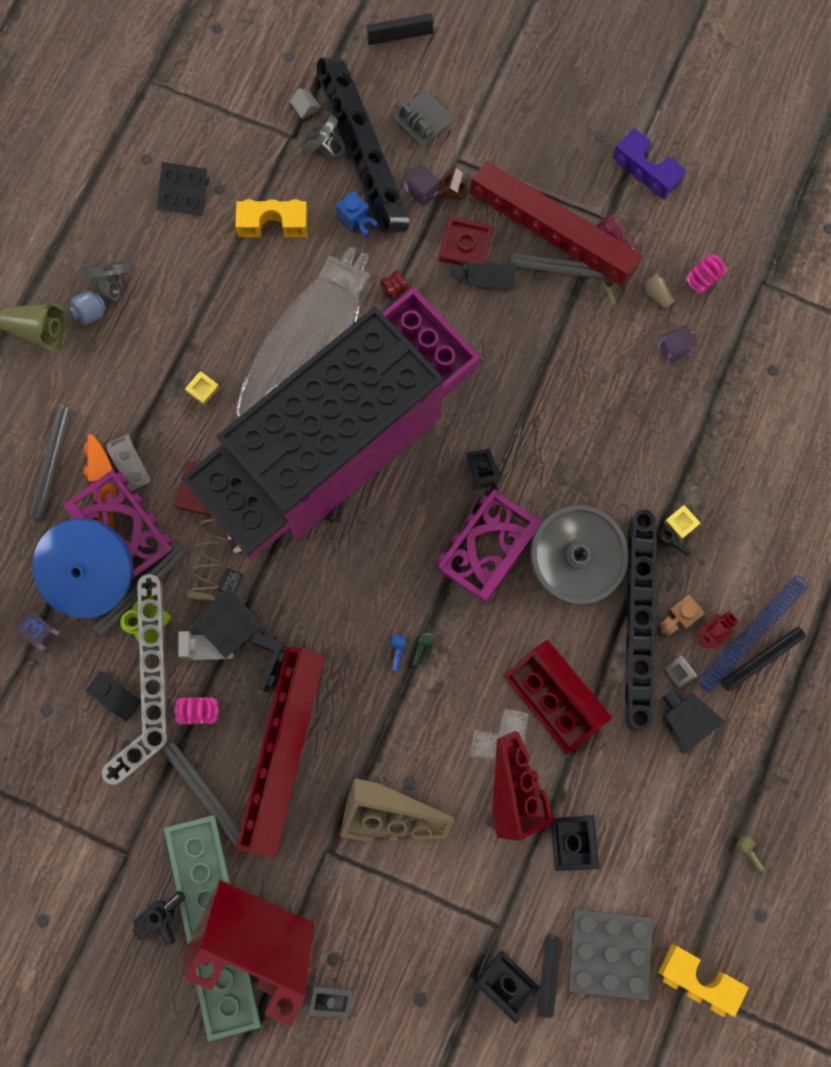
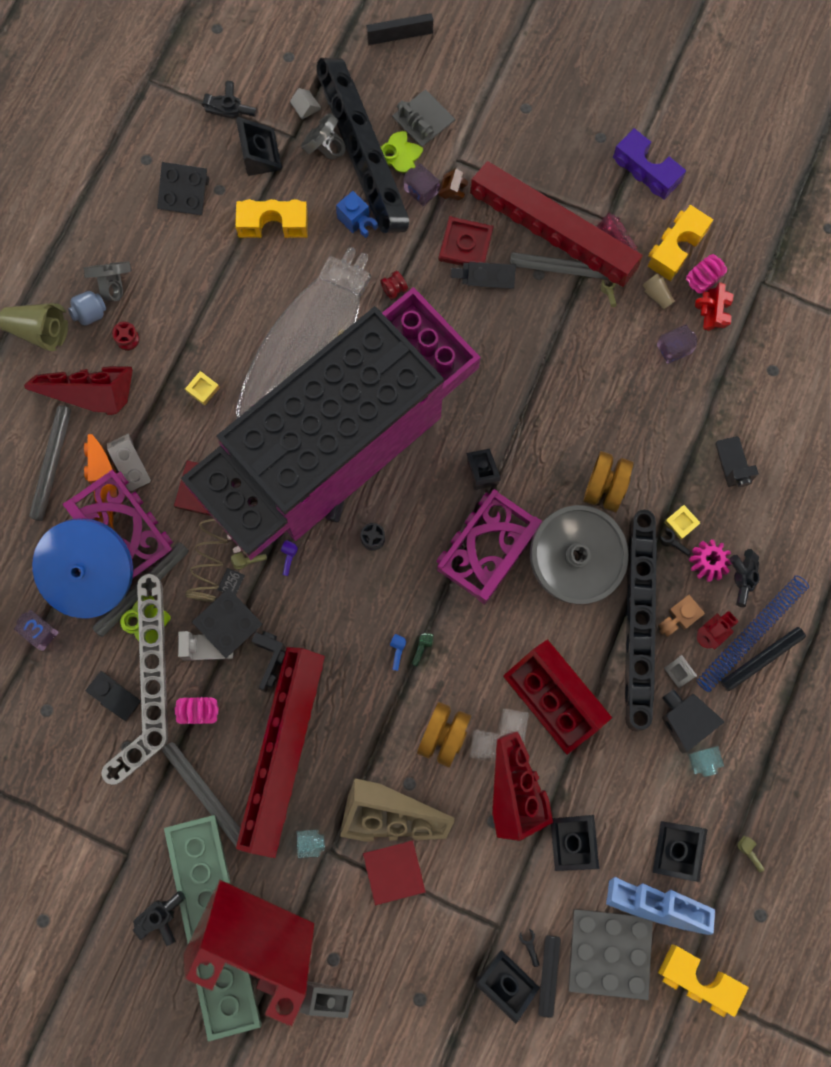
(95, 391): none -> dark red wedge
(125, 330): none -> dark red wheel
(227, 105): none -> black piece
(240, 562): none -> olive hand
(258, 147): none -> black slope
(290, 549): none -> dark purple hand
(310, 843): none -> clear light blue plate
(373, 531): none -> black wheel
(394, 872): none -> dark red tile
(403, 152): none -> lime plate
(443, 734): none -> pearl gold wheel
(530, 948): none -> black hand
(610, 482): none -> pearl gold wheel
(660, 907): none -> medium blue slope
(680, 851): none -> black slope
(689, 228): none -> yellow arch
(706, 761): none -> clear light blue plate
(710, 550): none -> dark pink gear
(712, 307): none -> red hips
(734, 463): none -> black bracket
(746, 575): none -> black piece

